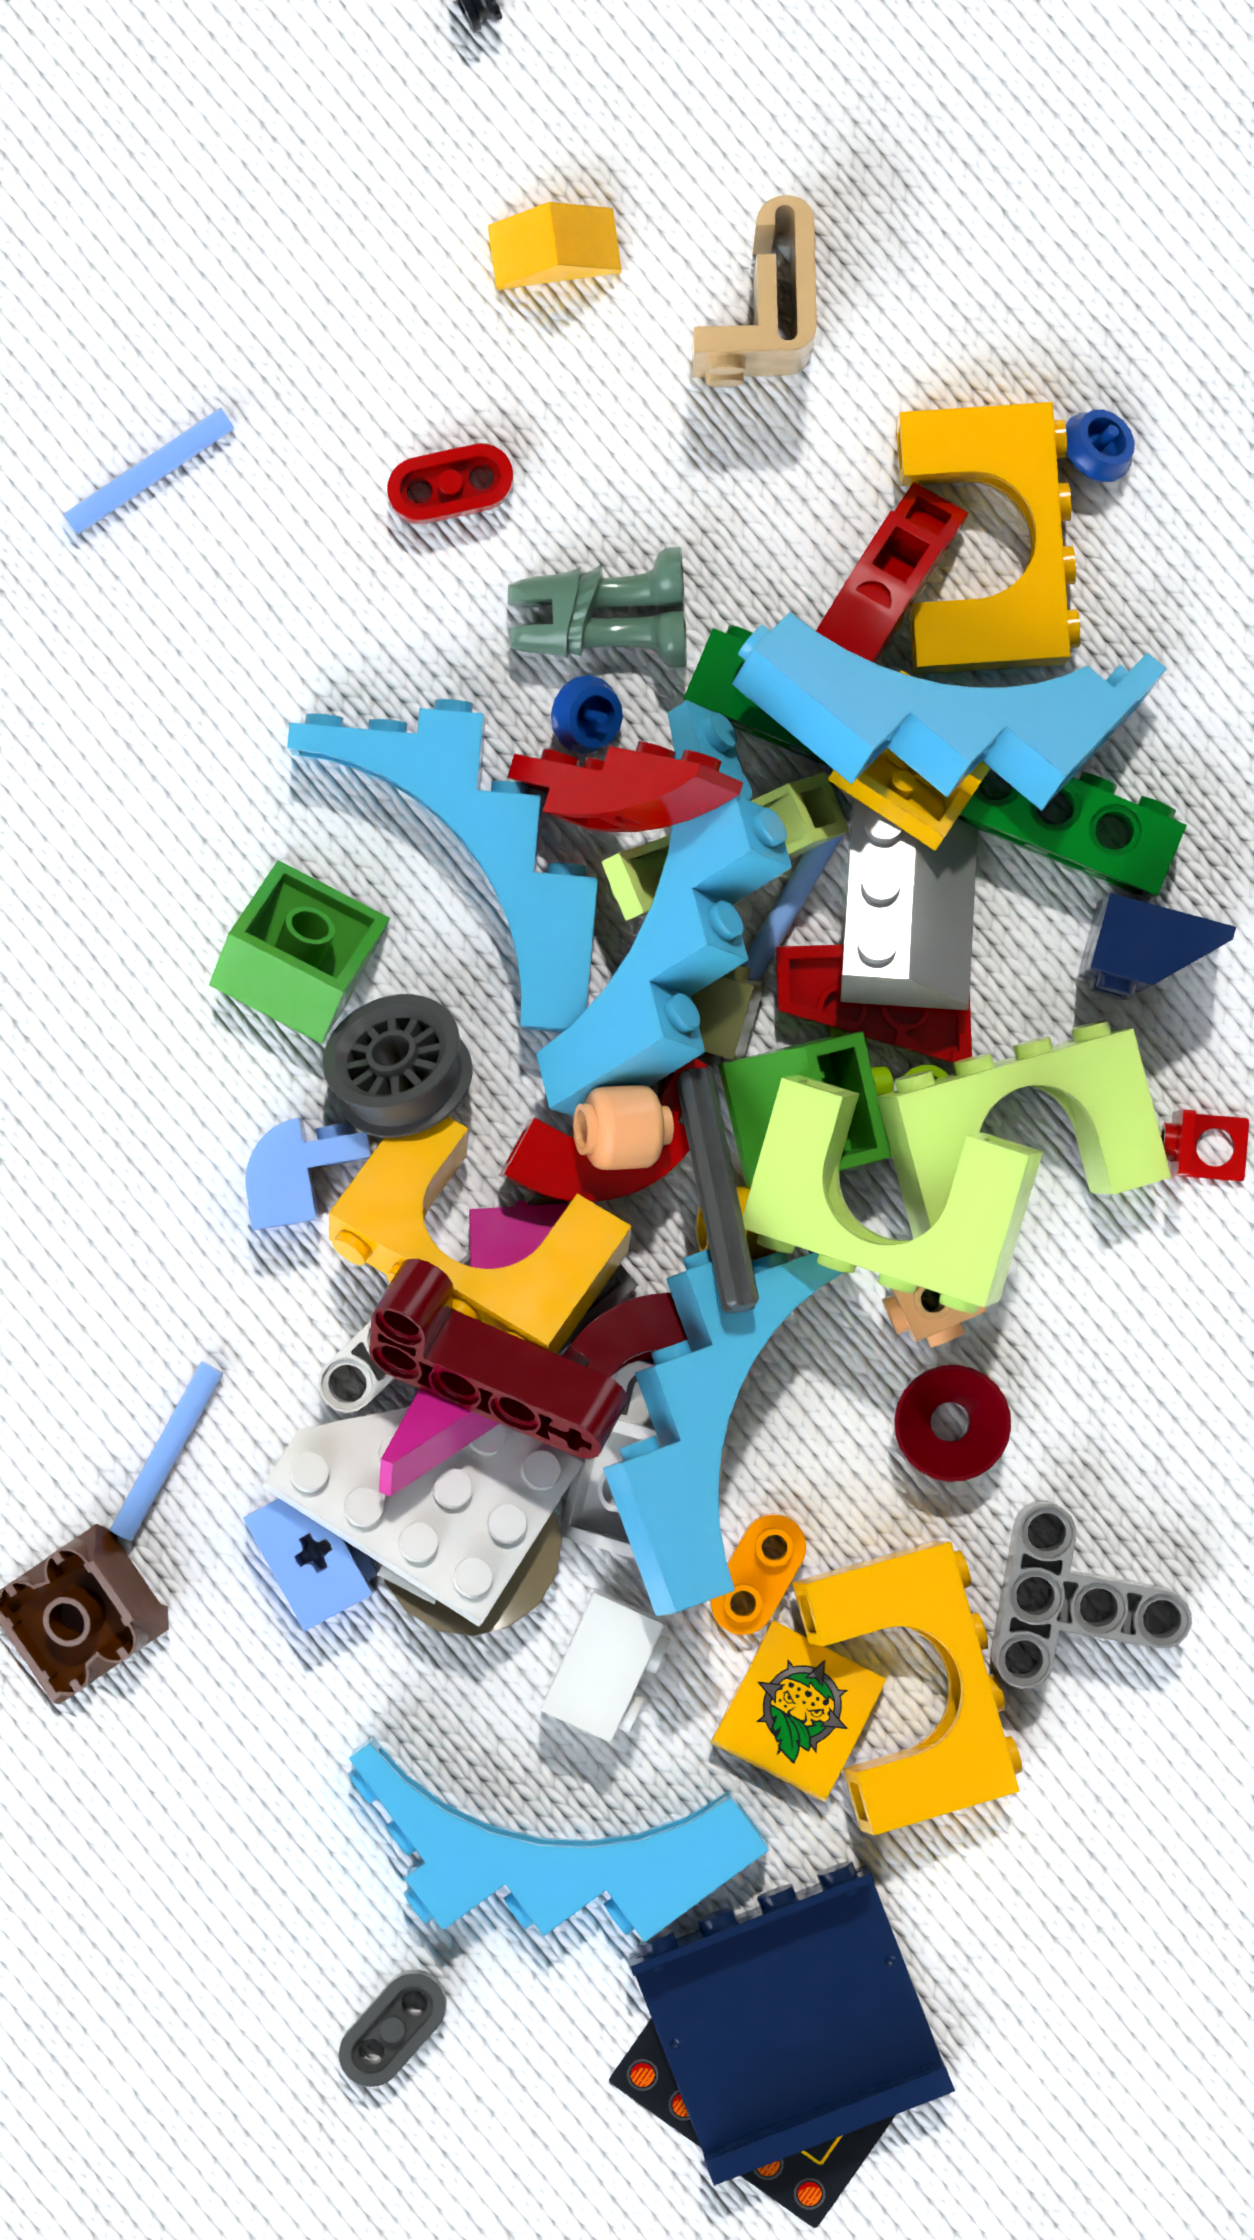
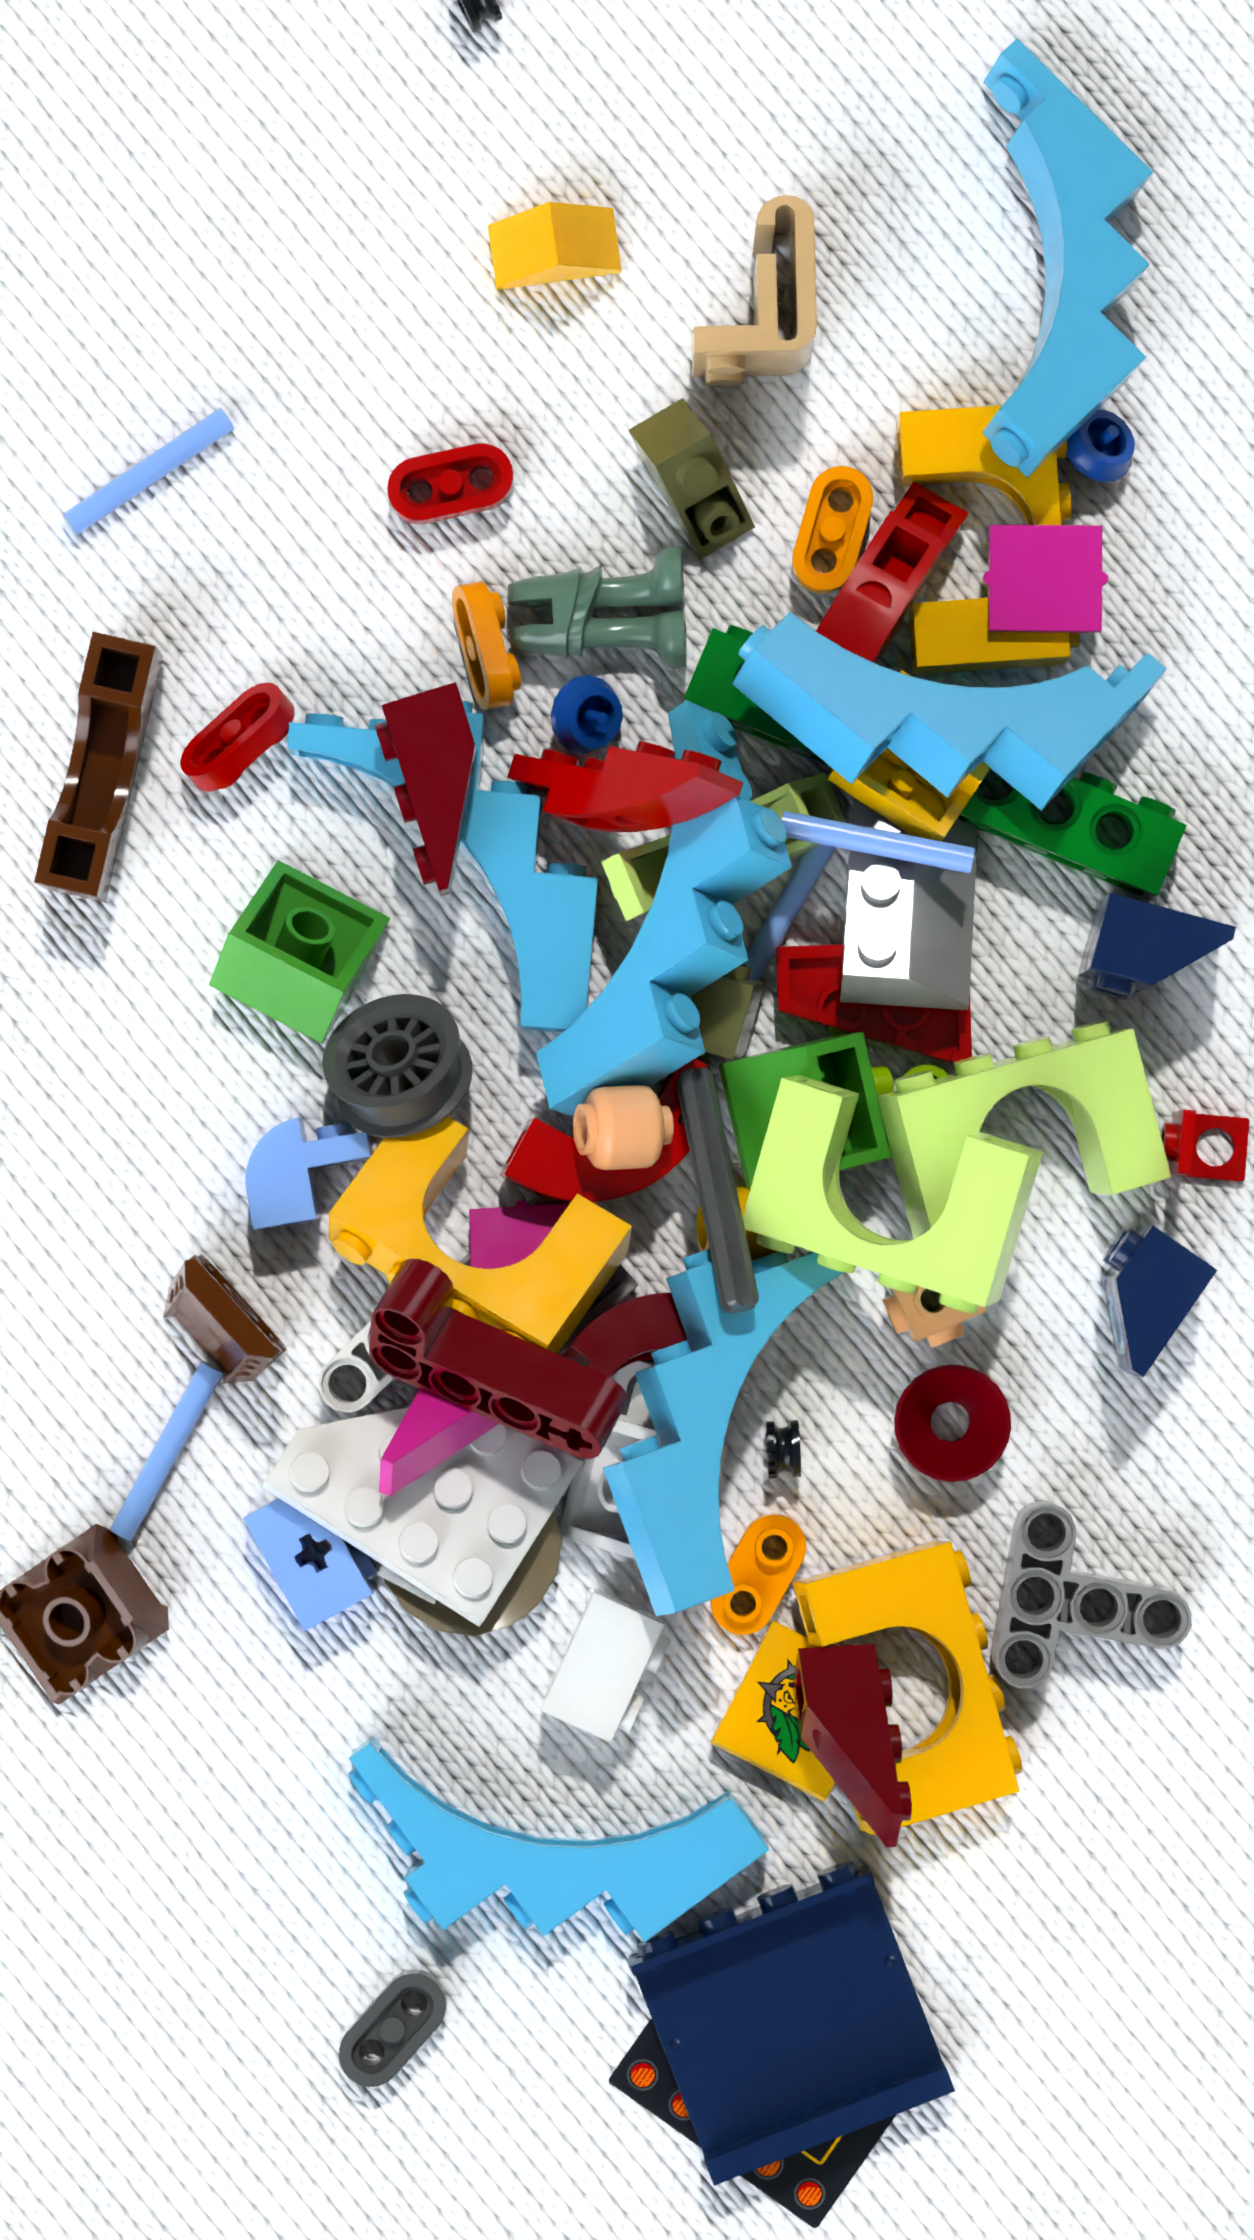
(103, 764): none -> reddish brown arch
(221, 1321): none -> reddish brown slope
(237, 737): none -> red plate
(437, 763): none -> dark red slope
(479, 622): none -> light orange plate
(692, 477): none -> olive slope
(783, 1449): none -> black bush
(832, 531): none -> light orange plate
(846, 1727): none -> dark red slope
(878, 842): none -> light blue bar
(1045, 578): none -> dark pink piece
(1078, 185): none -> medium azure arch
(1149, 1293): none -> dark blue slope

